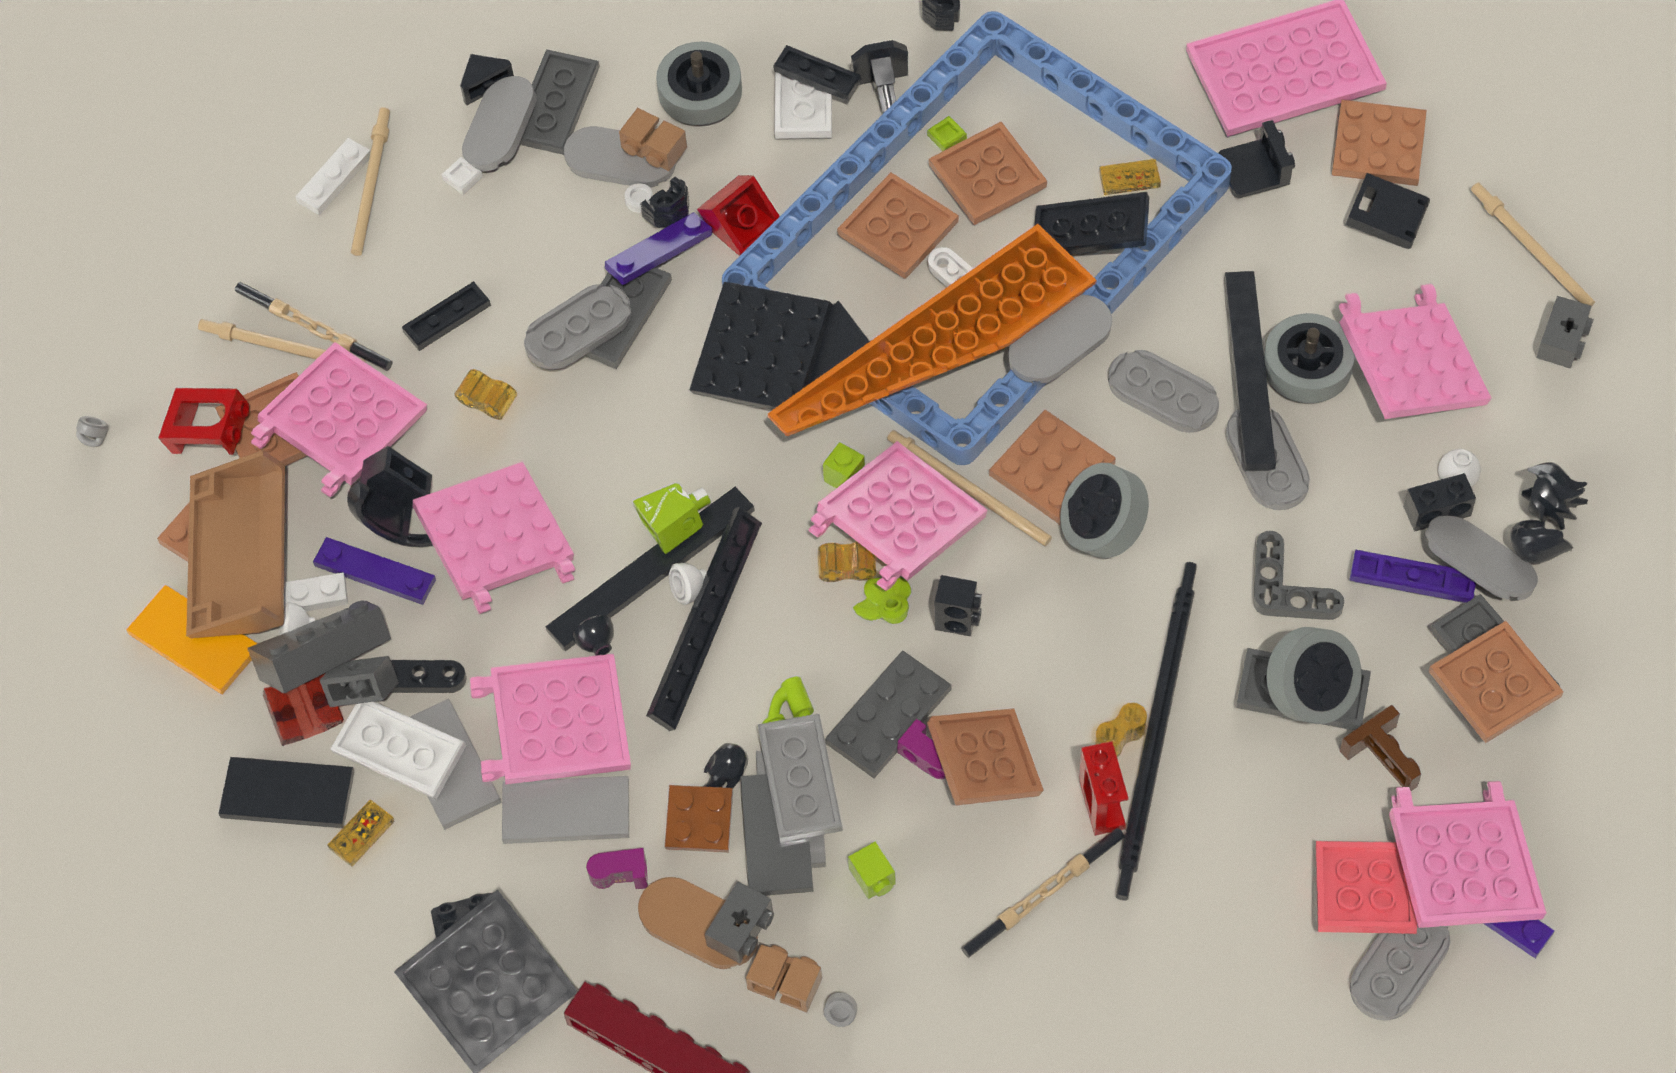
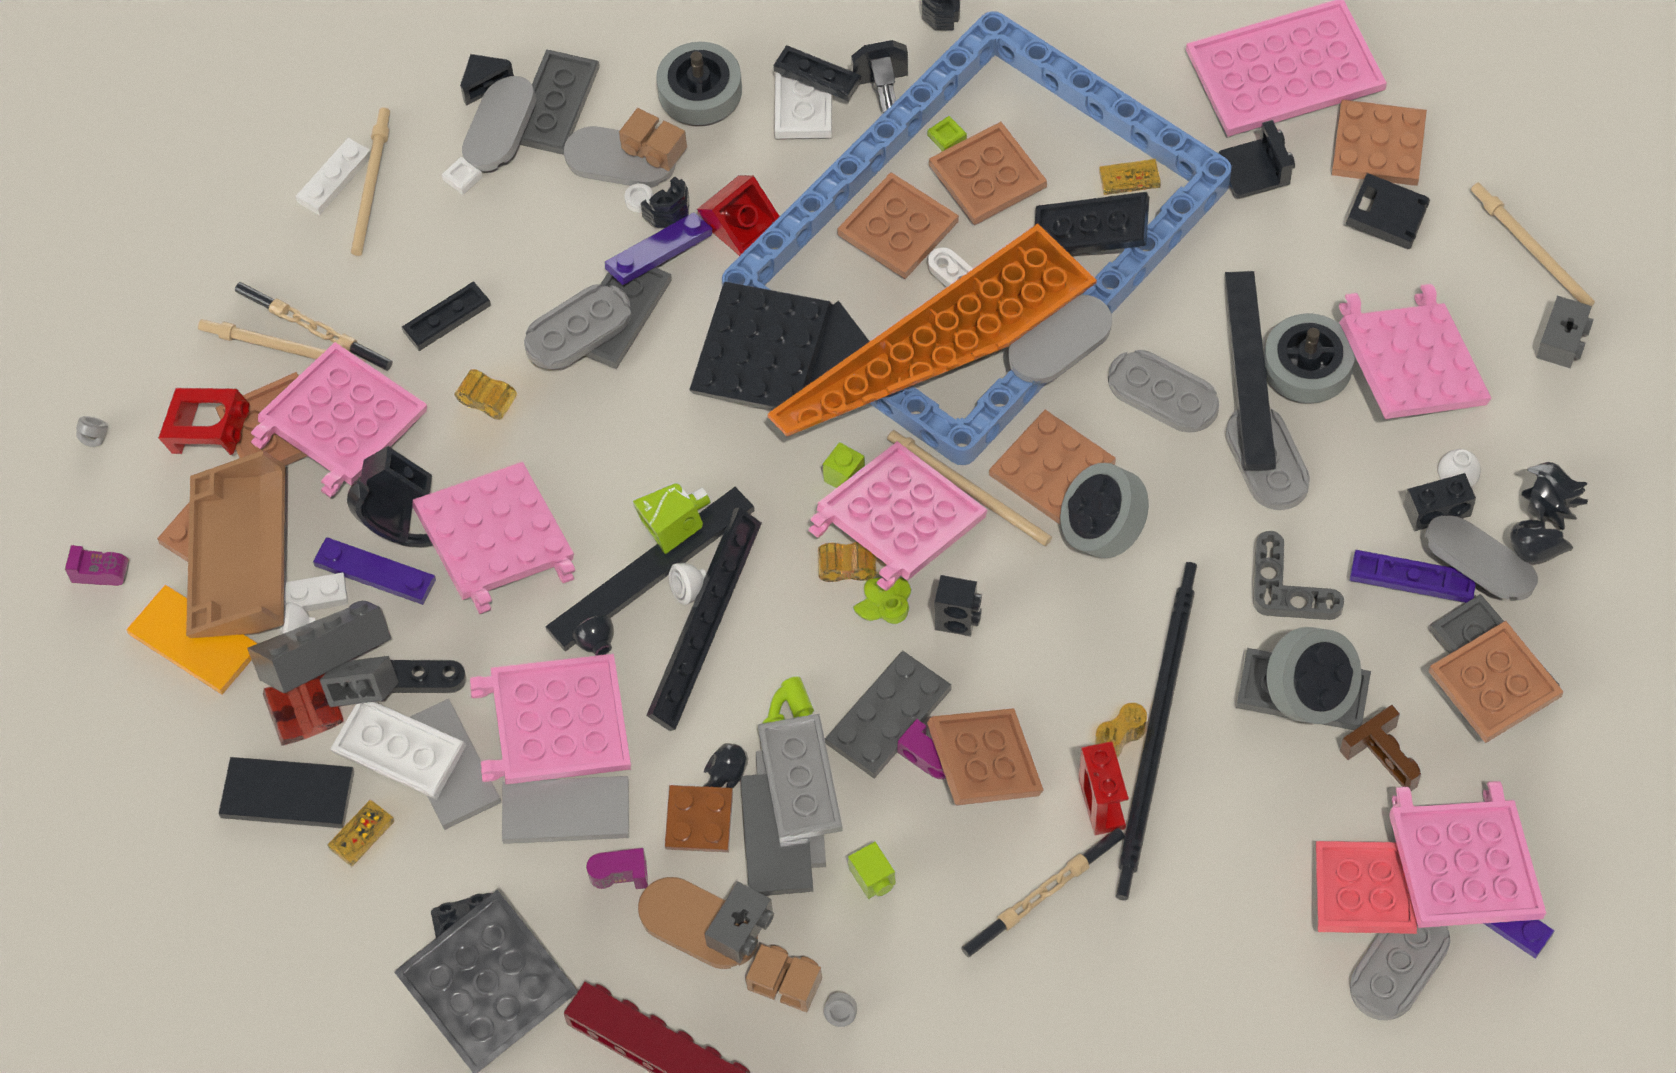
(95, 567): none -> magenta leg

